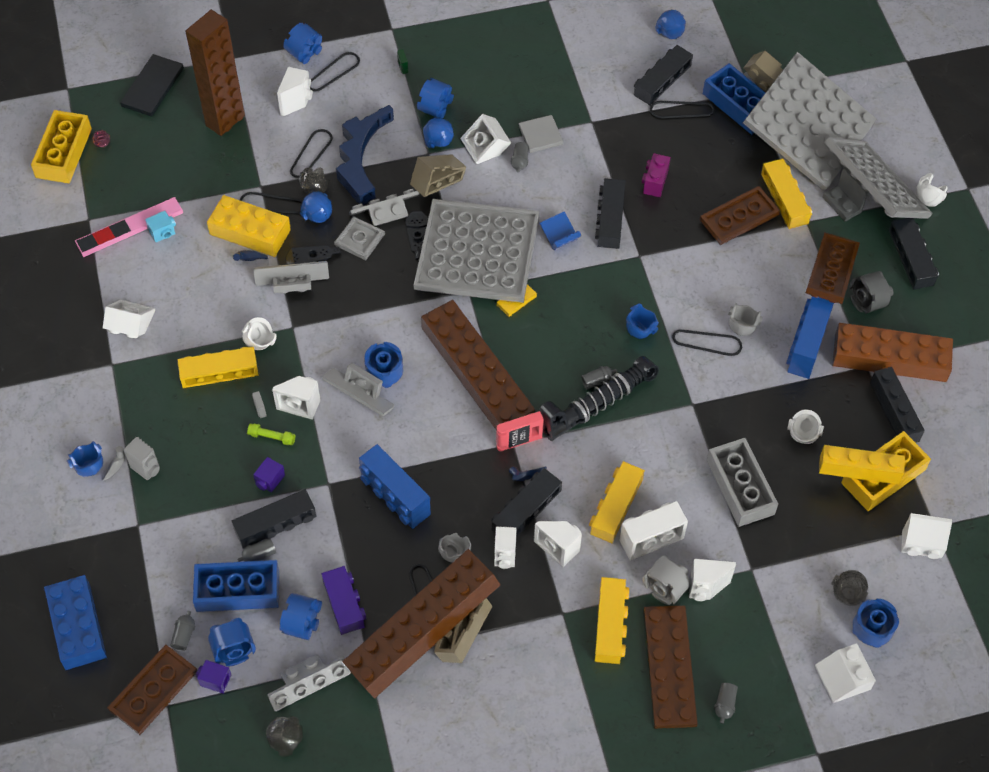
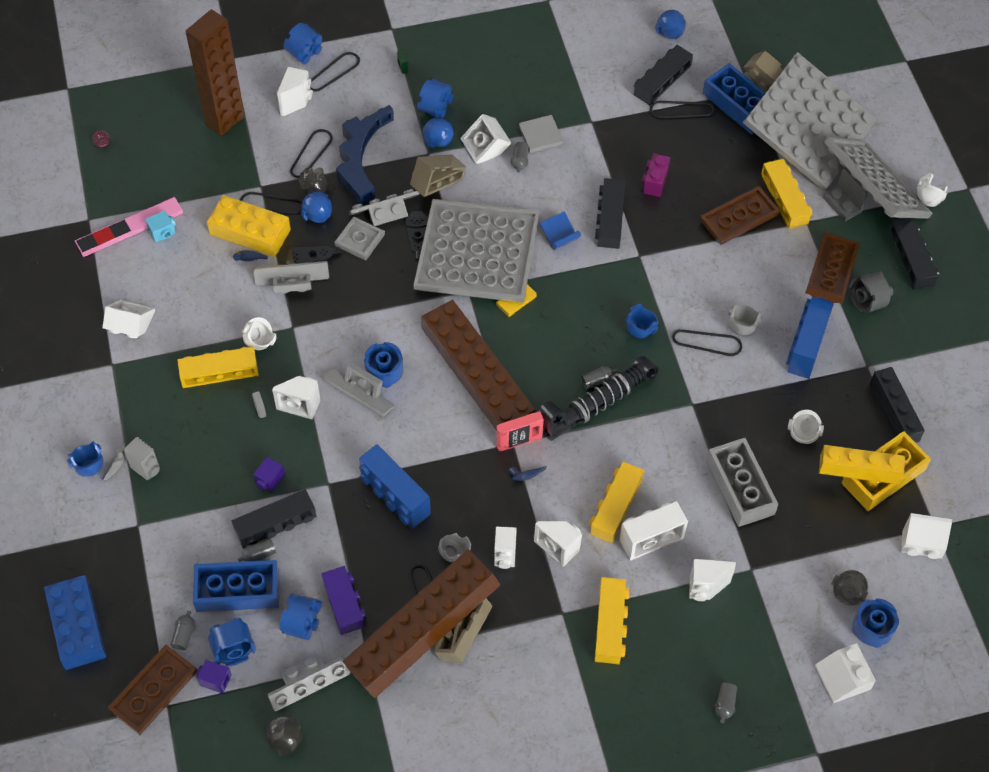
(61, 146): yellow brick -> none
(152, 85): black tile -> none
(255, 430): lime bar -> none
(529, 502): black brick -> none
(666, 580): light grey brick -> none
(670, 667): reddish brown plate -> none
(905, 352): dark orange brick -> none

